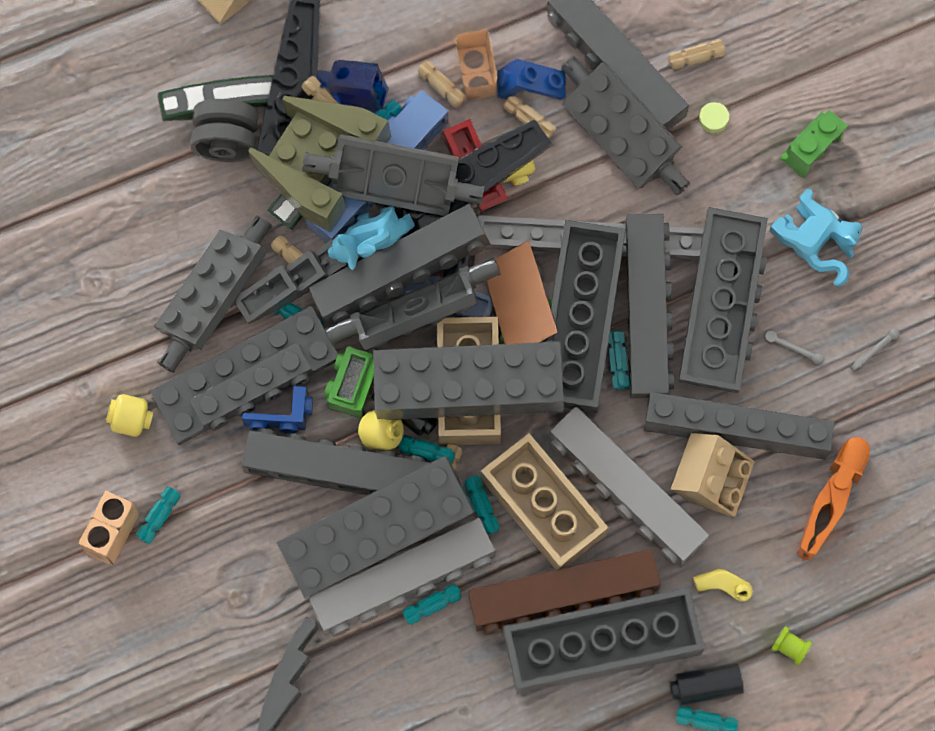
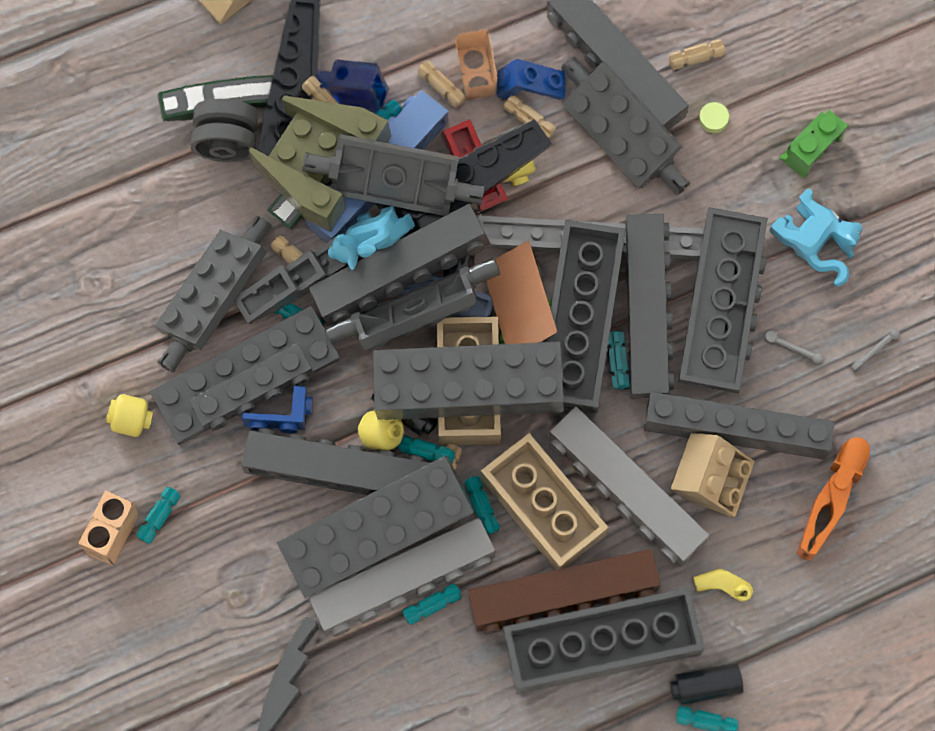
(352, 382): bright green window -> none
(791, 646): lime bush -> none

